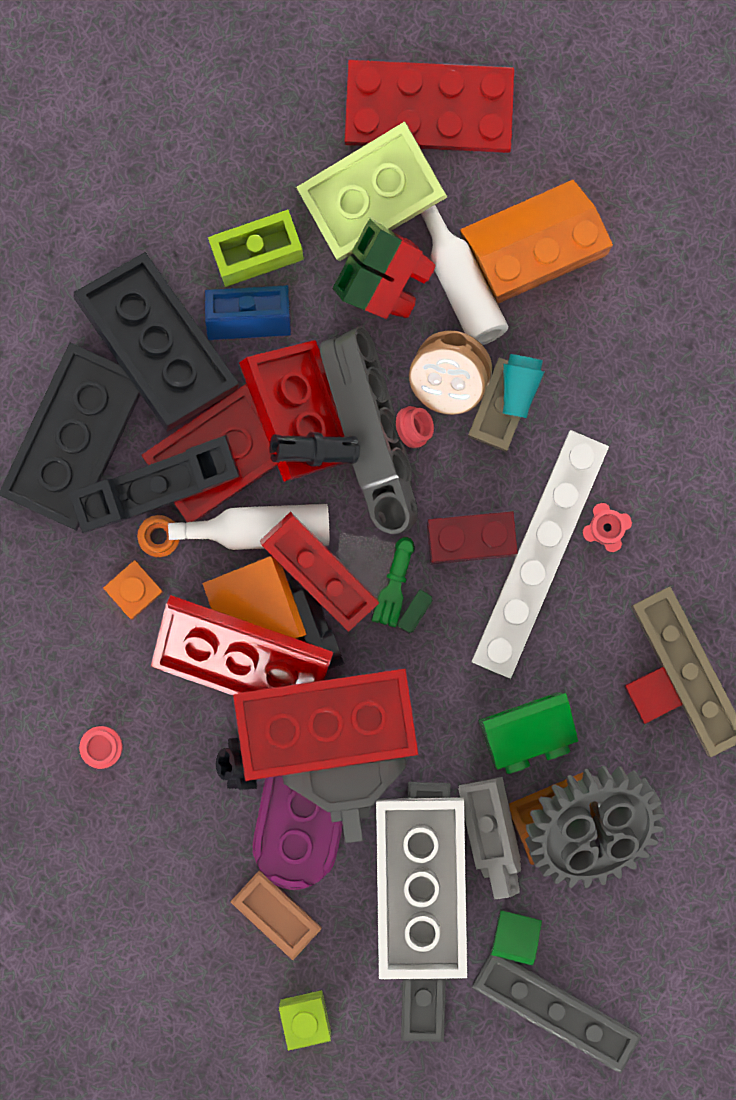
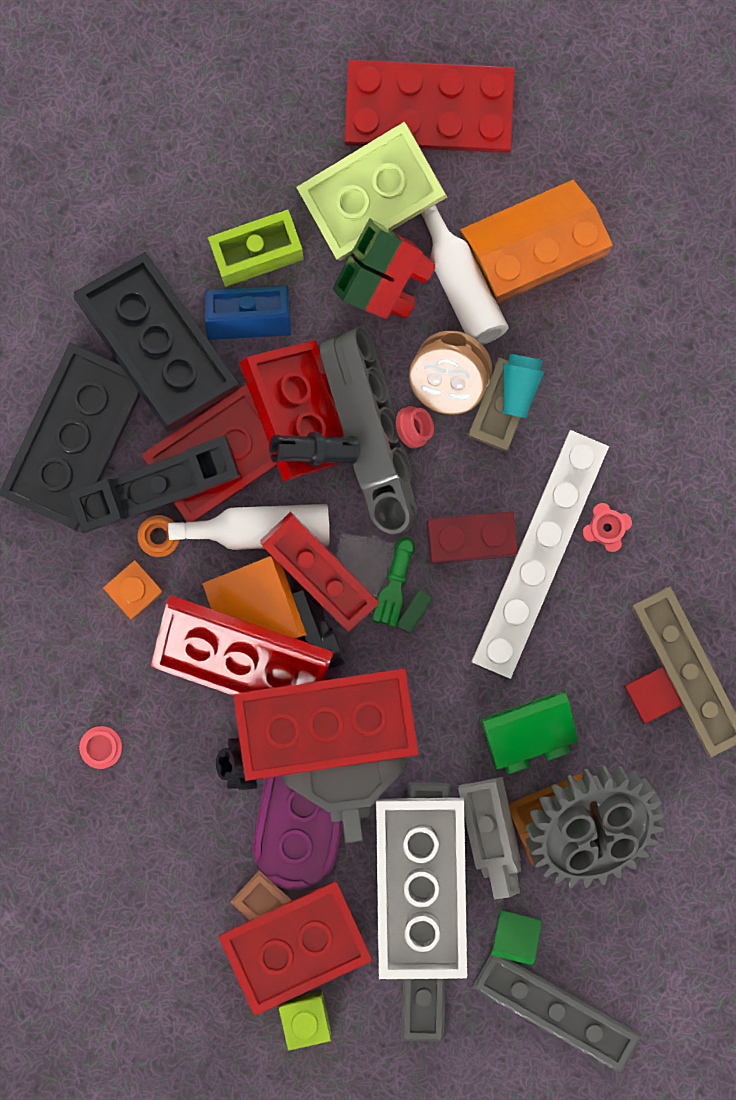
(295, 947): none -> red plate

